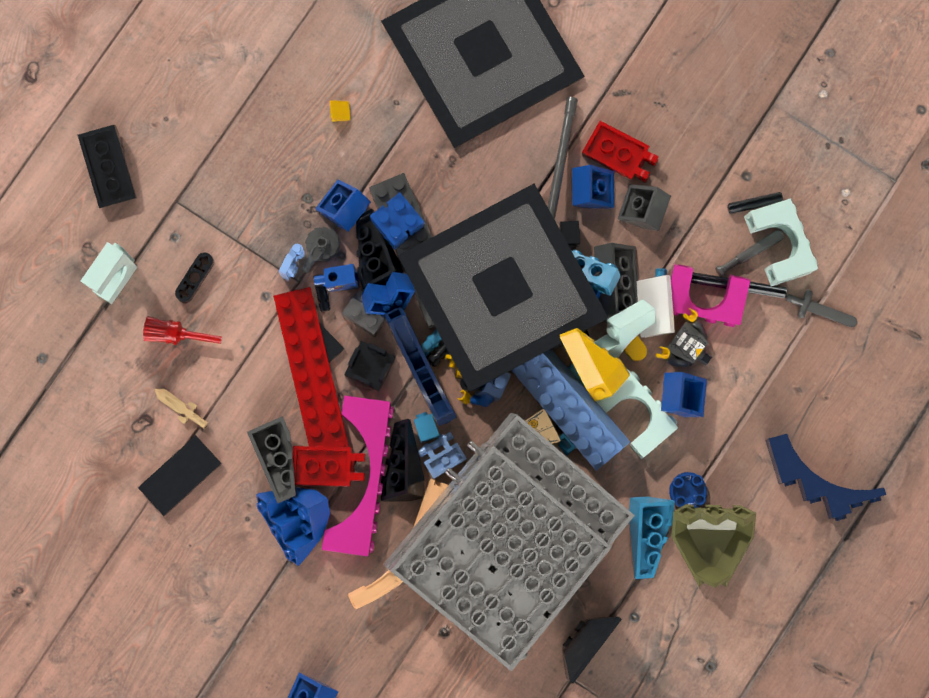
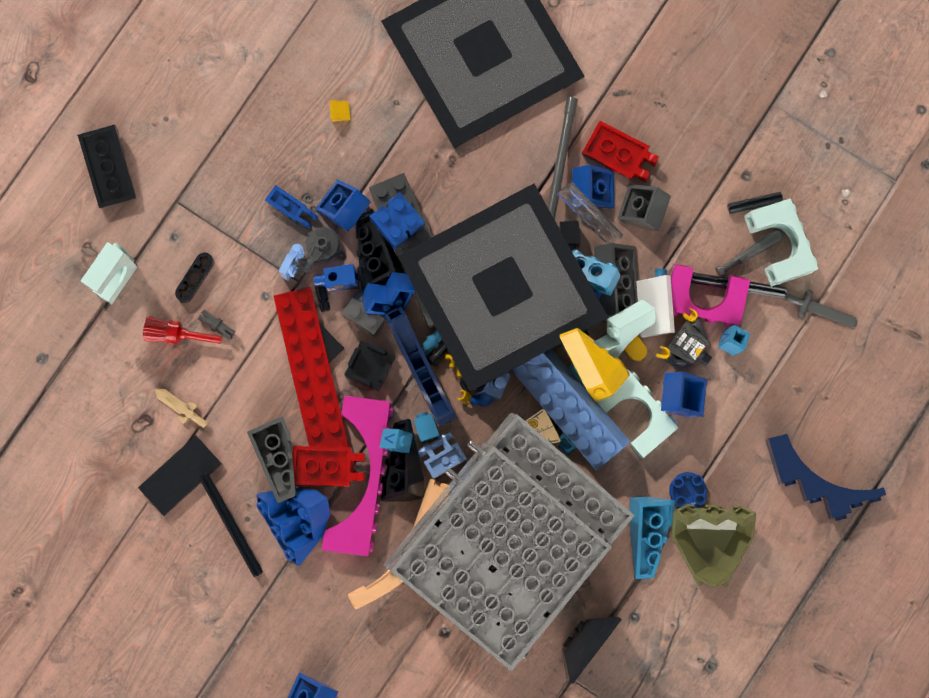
(216, 325): none -> dark grey pin
(230, 524): none -> black axle
(289, 206): none -> blue hinge
(396, 440): none -> dark azure brick
(589, 213): none -> clear tile
(734, 340): none -> dark azure brick

